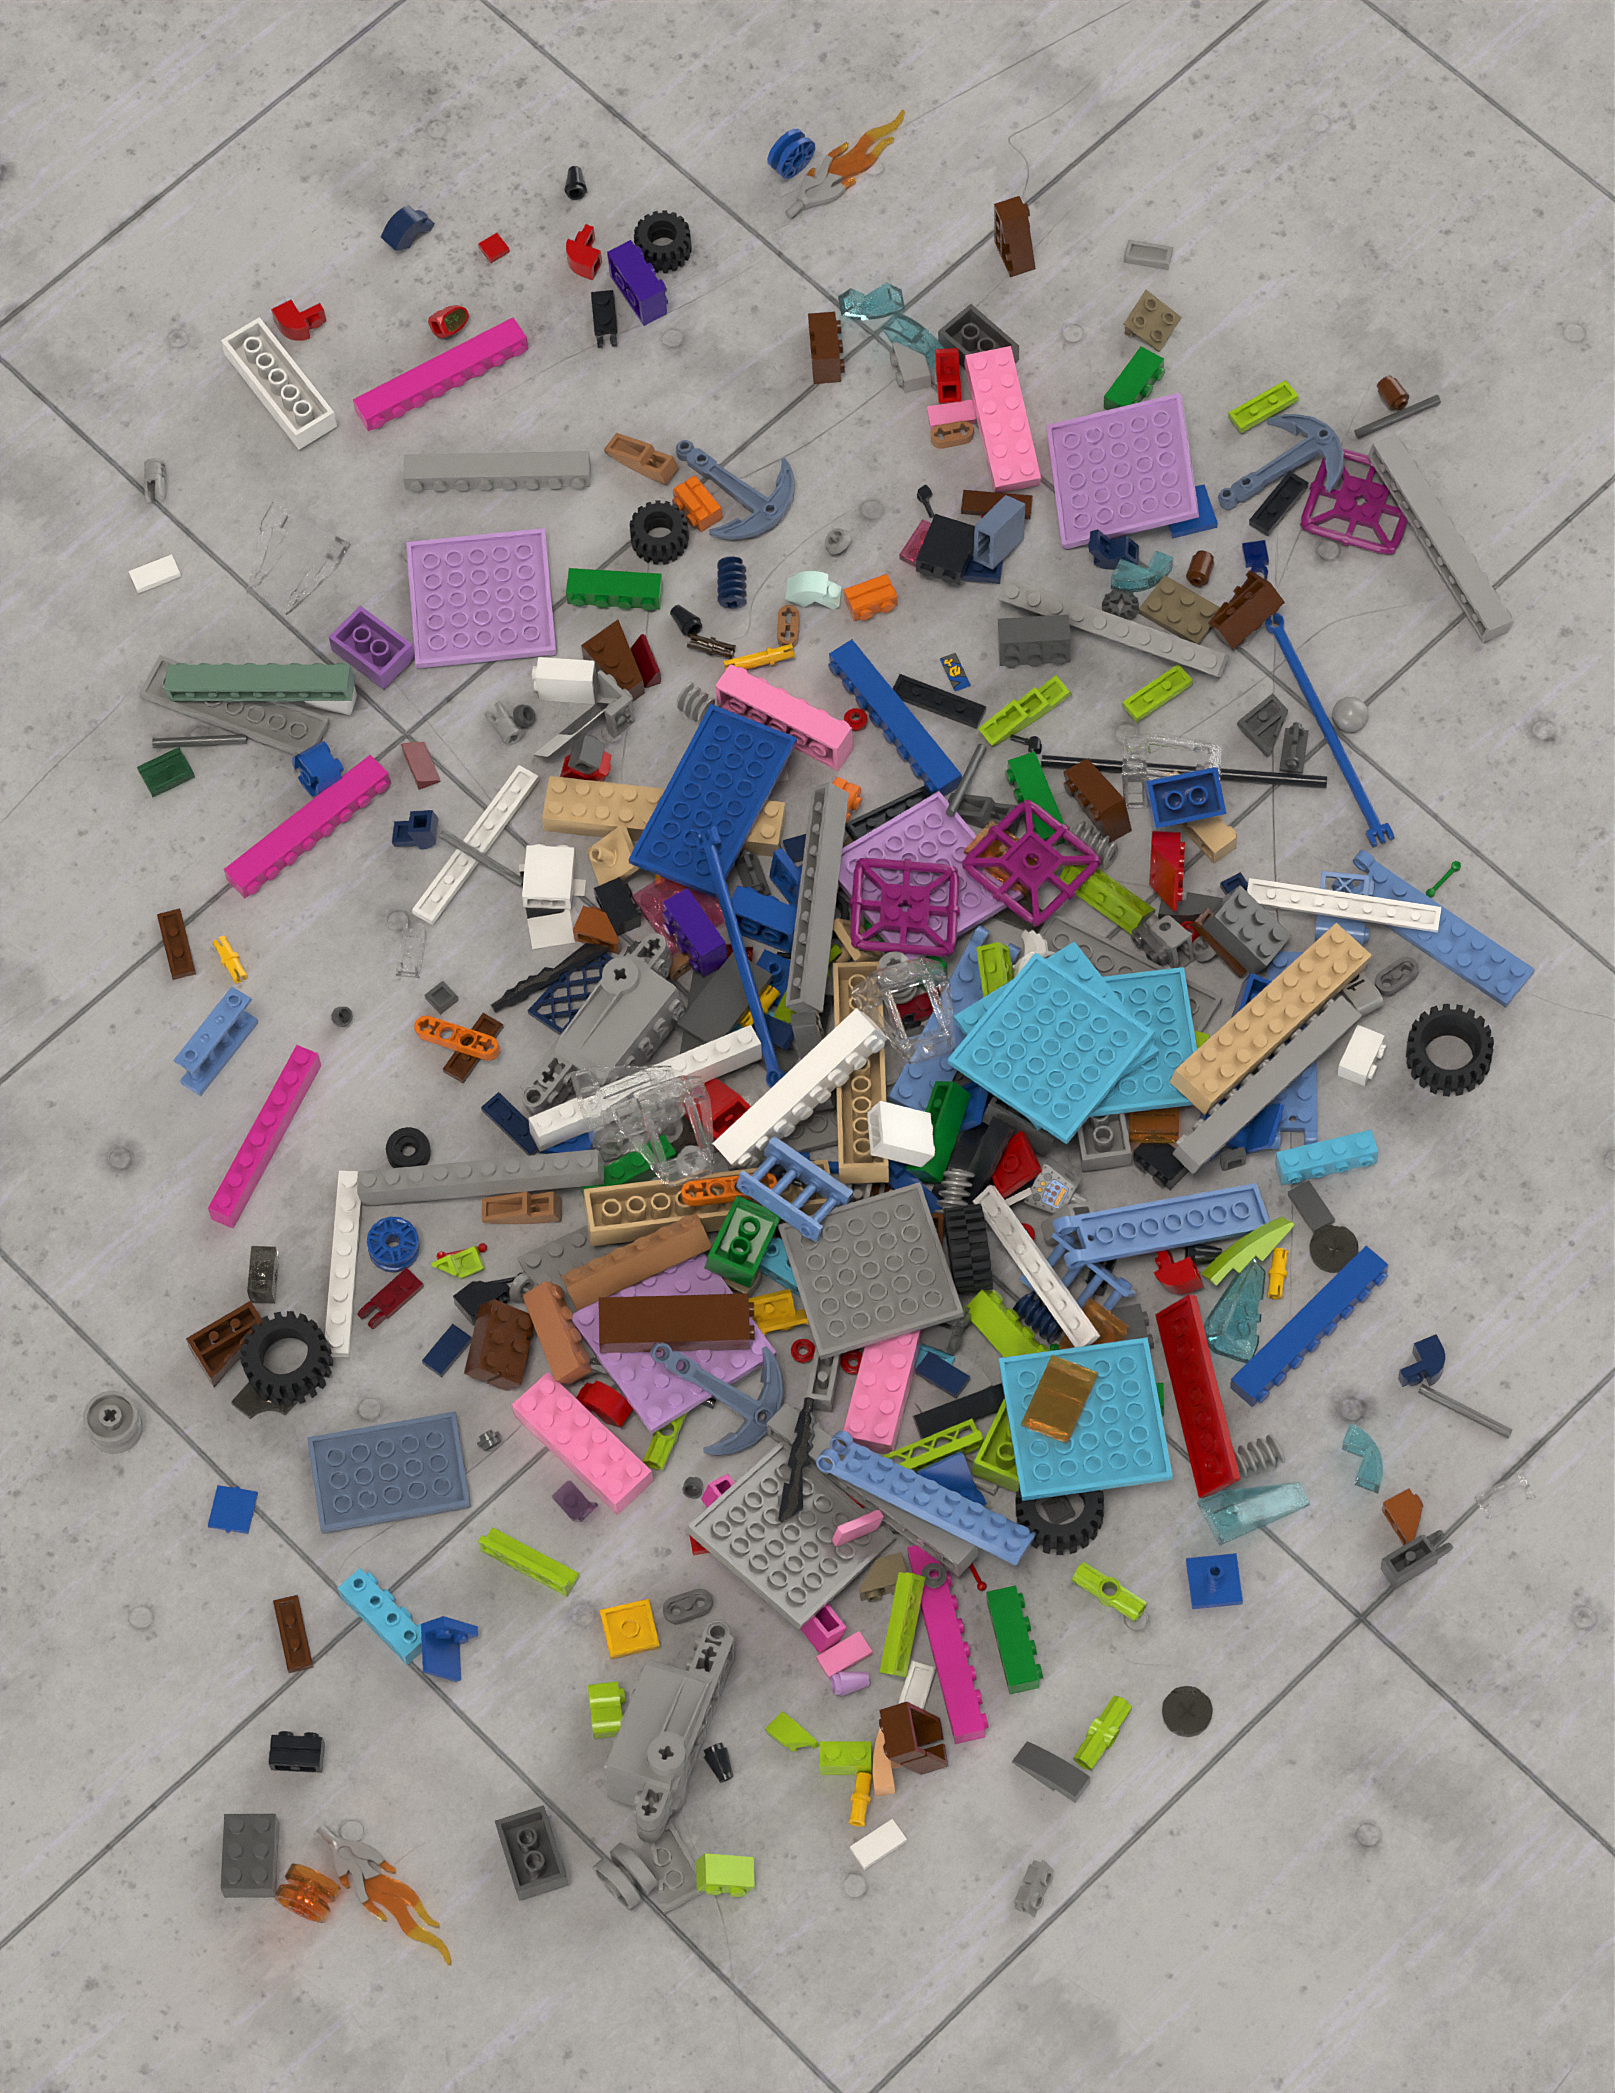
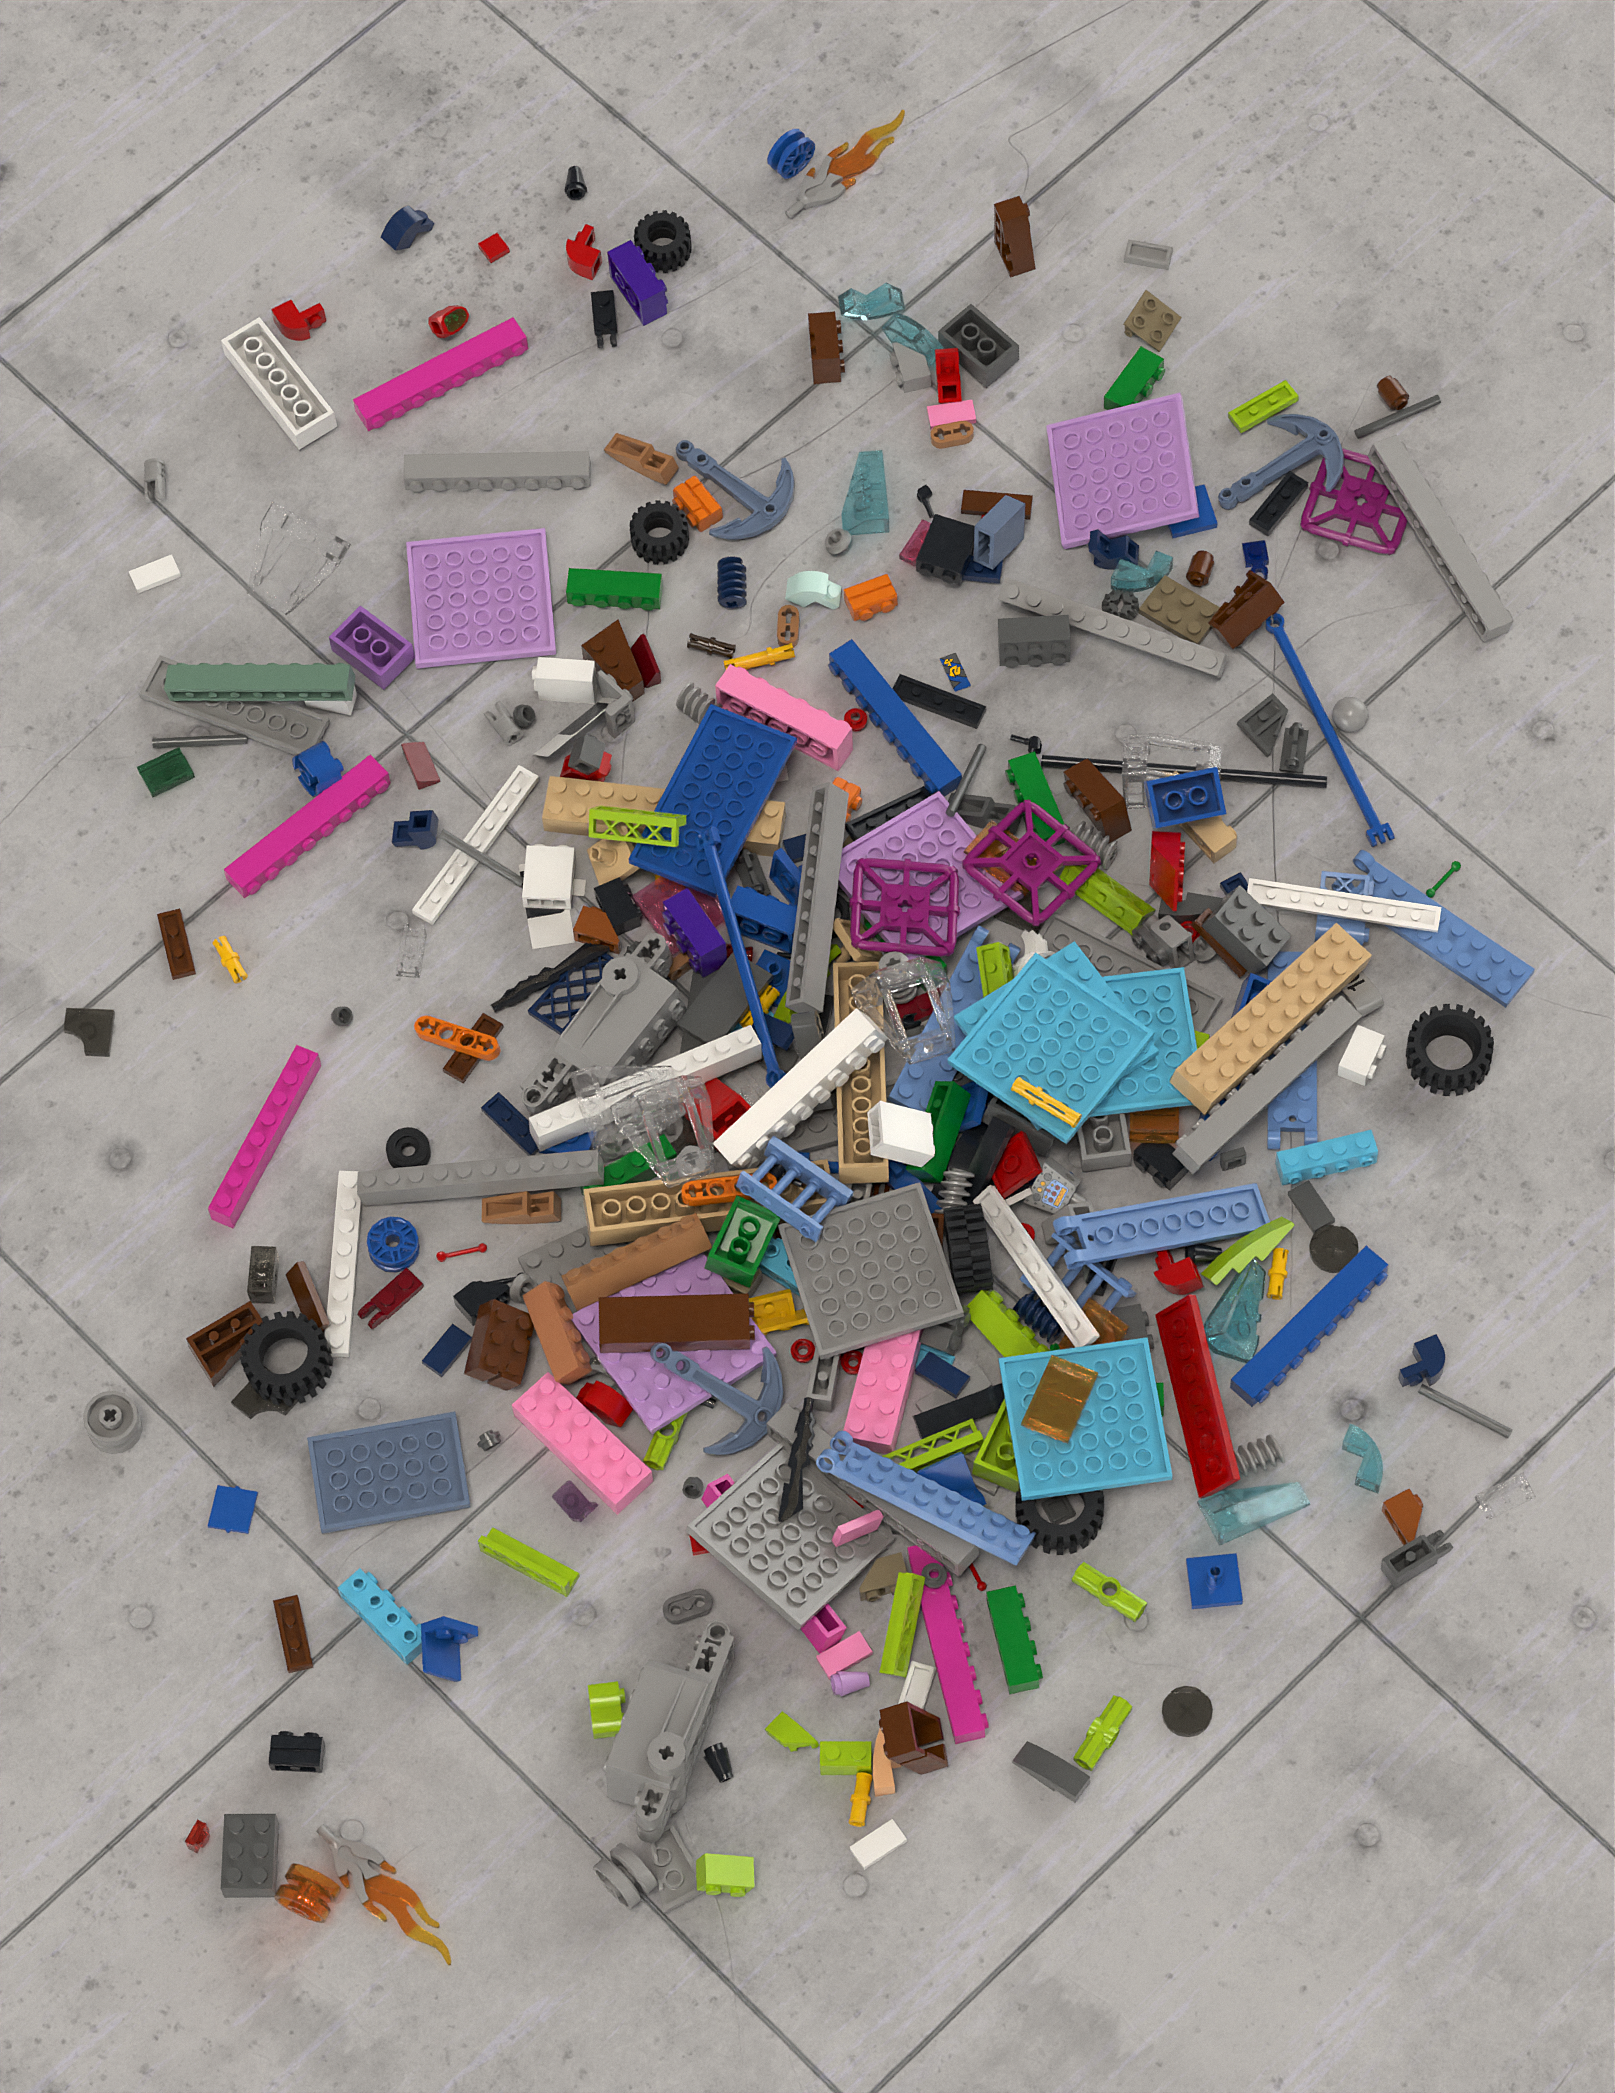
(92, 1027): none -> clear smoke tile
(198, 1836): none -> clear red plate
(216, 1041): medium blue fence -> none
(306, 1294): none -> reddish brown tile
(441, 997): dark grey tile -> none
(461, 1264): lime slope -> none
(531, 1853): dark grey brick -> none
(629, 1629): yellow tile -> none
(638, 817): none -> lime fence
(686, 620): black cone -> none
(866, 499): none -> clear light blue wedge
(1002, 420): bright pink brick -> none
(1022, 1087): none -> yellow pin
(1025, 711): lime slope -> none
(1039, 1877): light grey hinge -> none
(1157, 693): lime plate -> none
(1260, 1131): blue bracket -> none
(1394, 975): flat silver plate -> none

